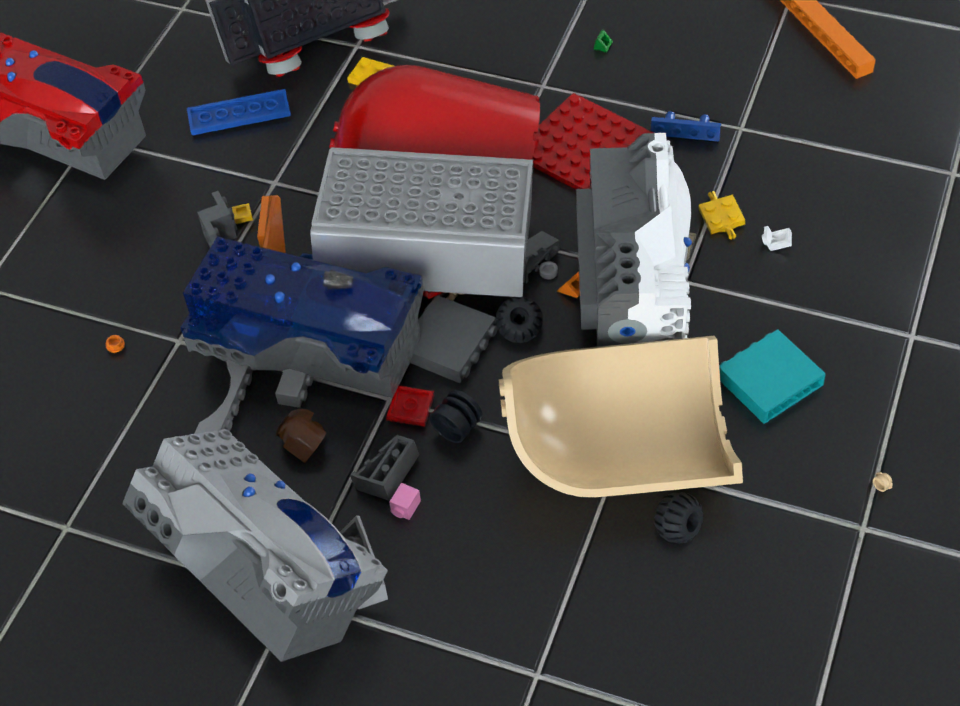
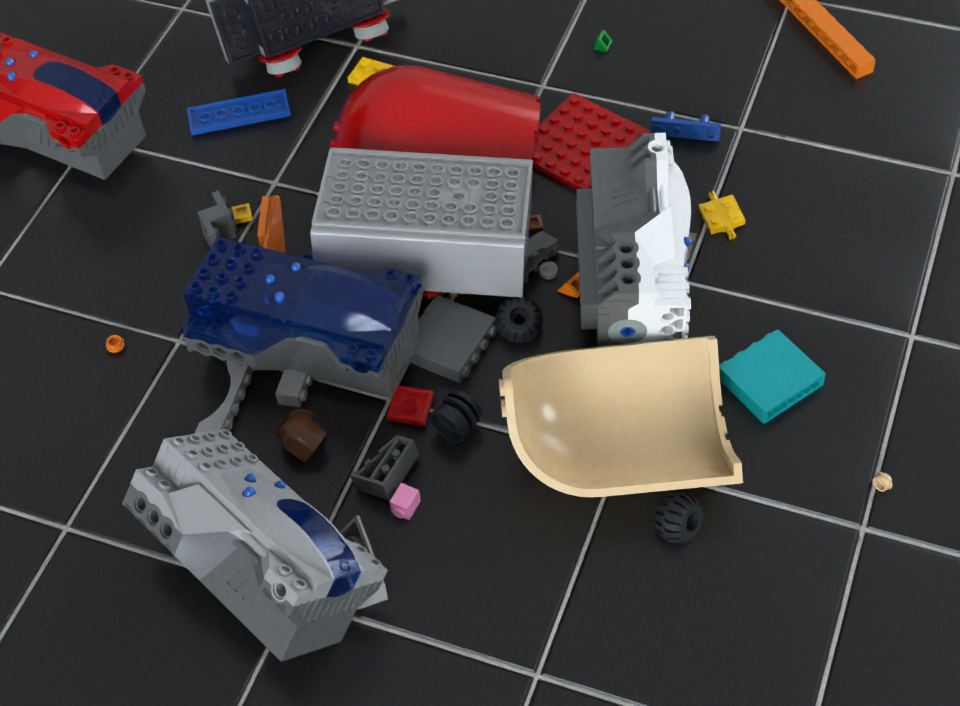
(337, 280): clear smoke cone -> none
(535, 224): none -> dark orange tile
(777, 239): white bracket -> none

